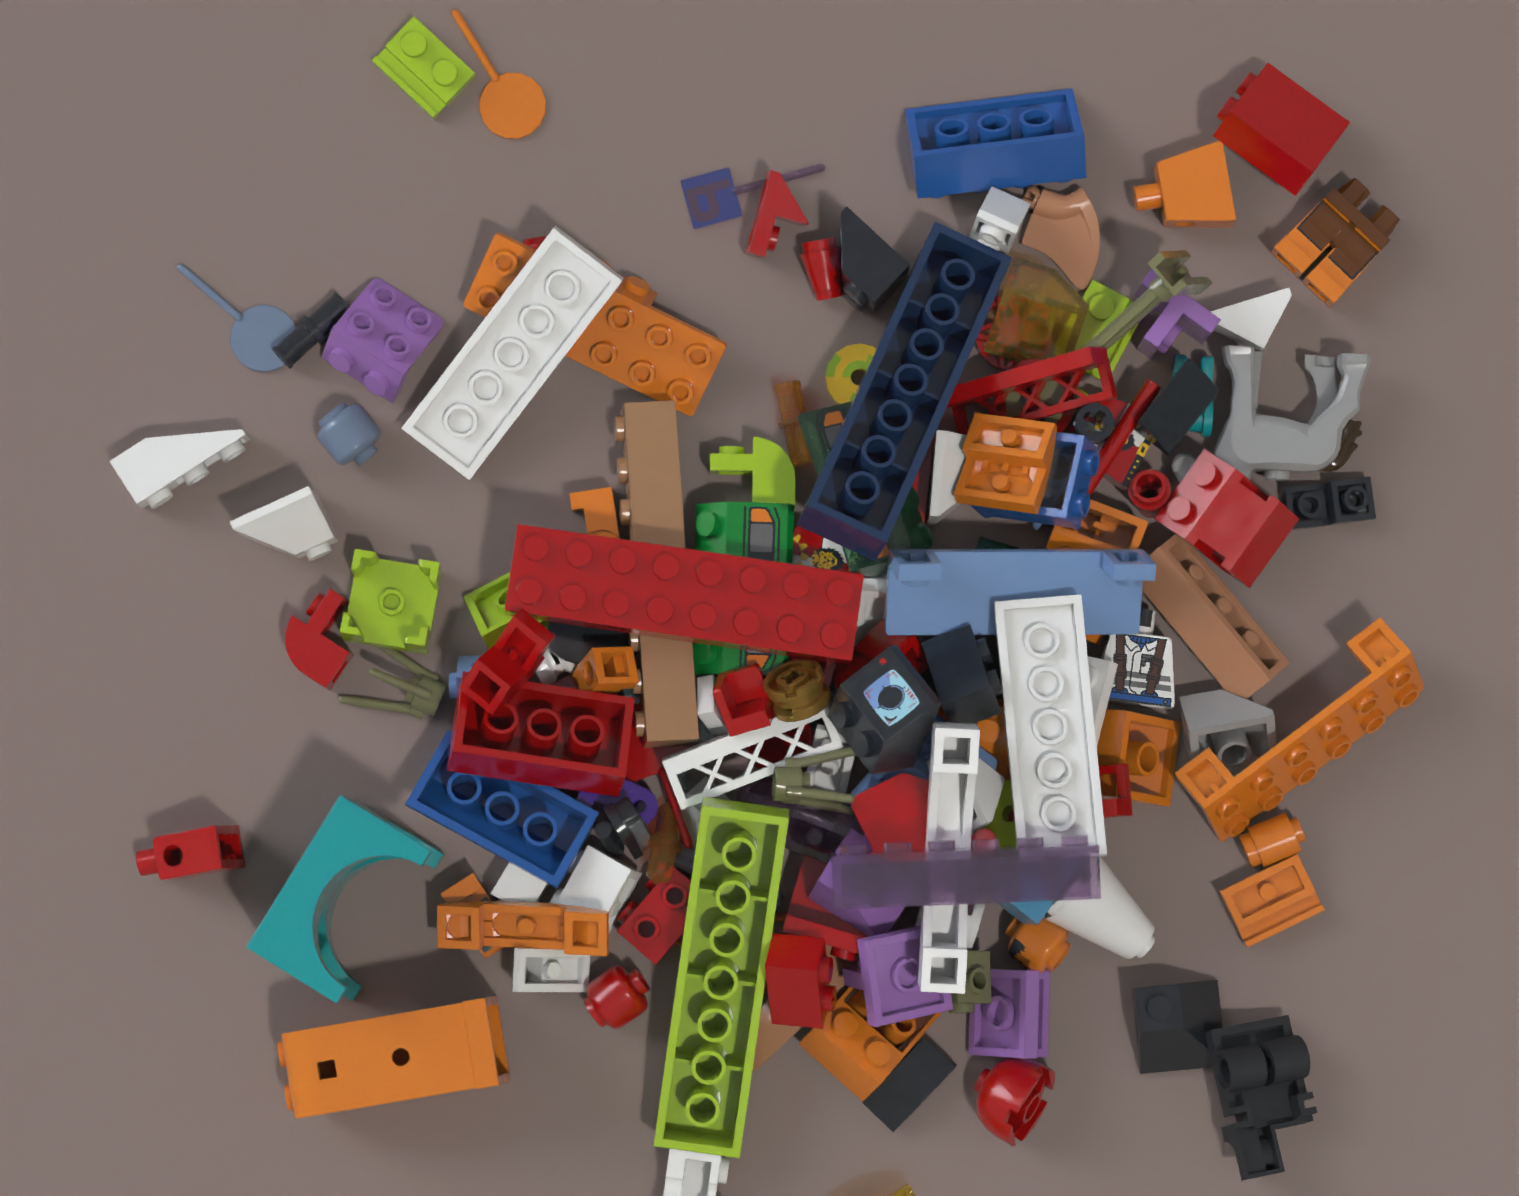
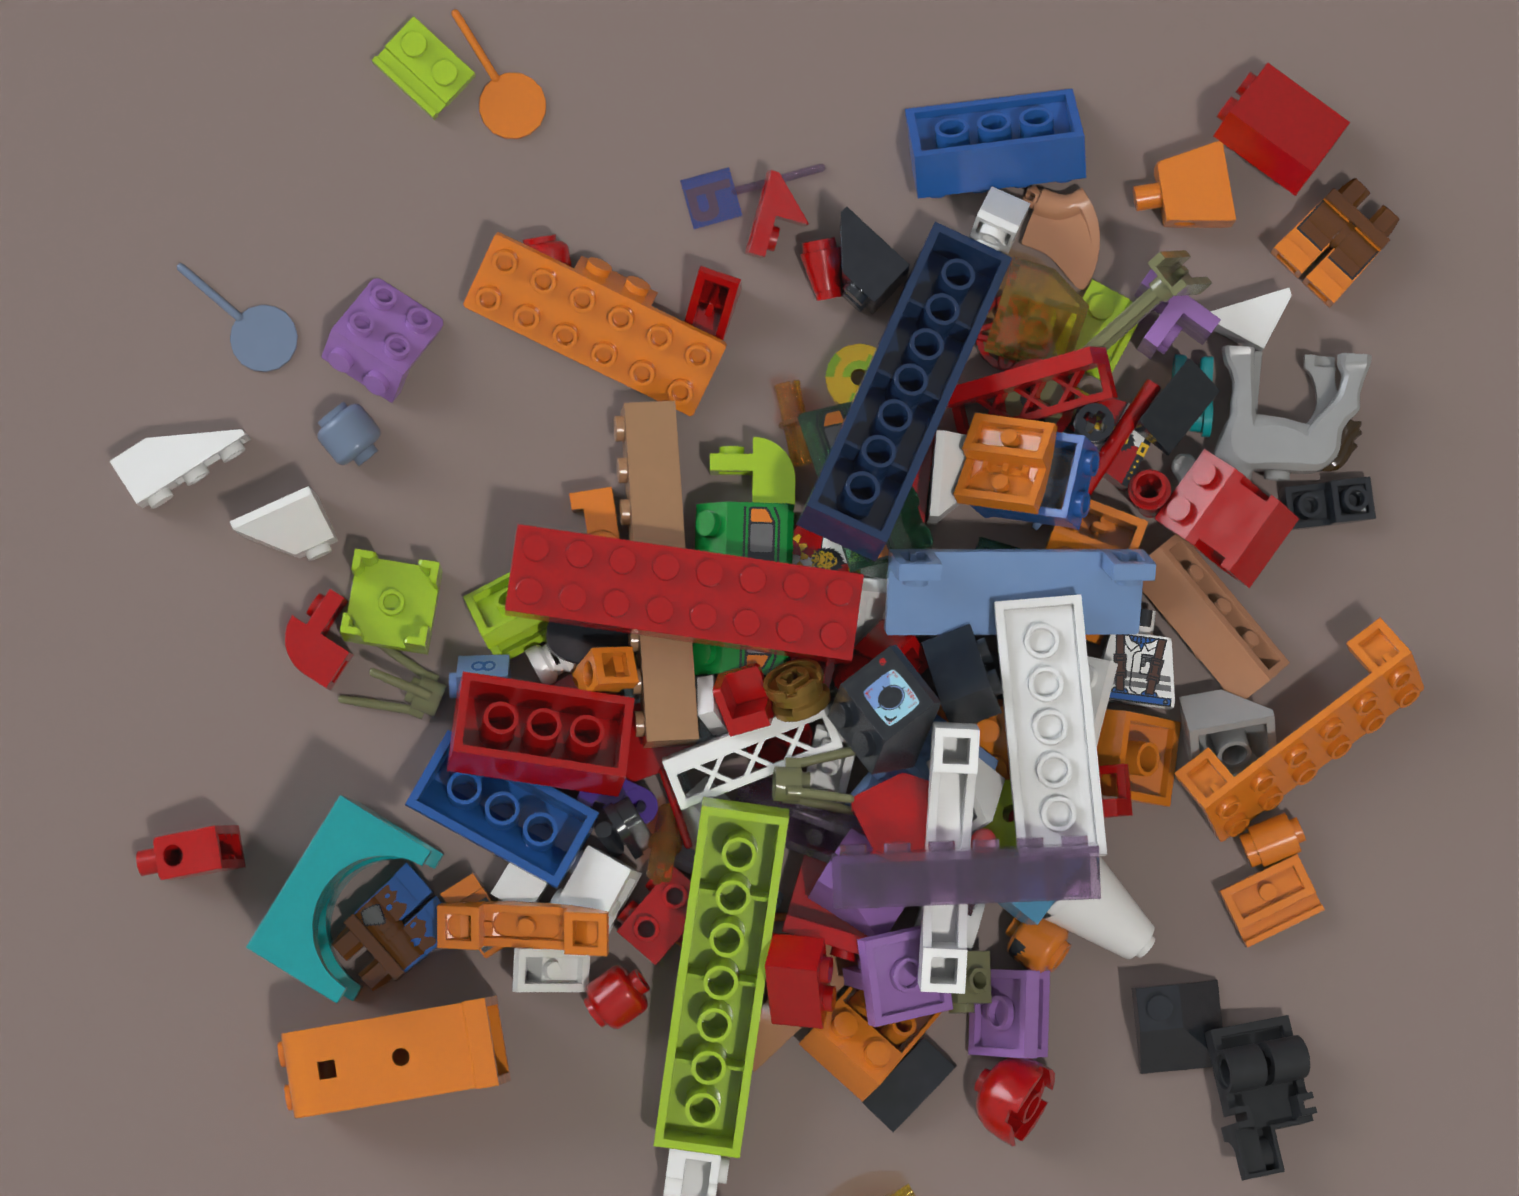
(311, 331): black pin -> none
(383, 932): none -> reddish brown hips
(508, 663): red brick -> none
(512, 352): white plate -> none
(713, 301): none -> red slope

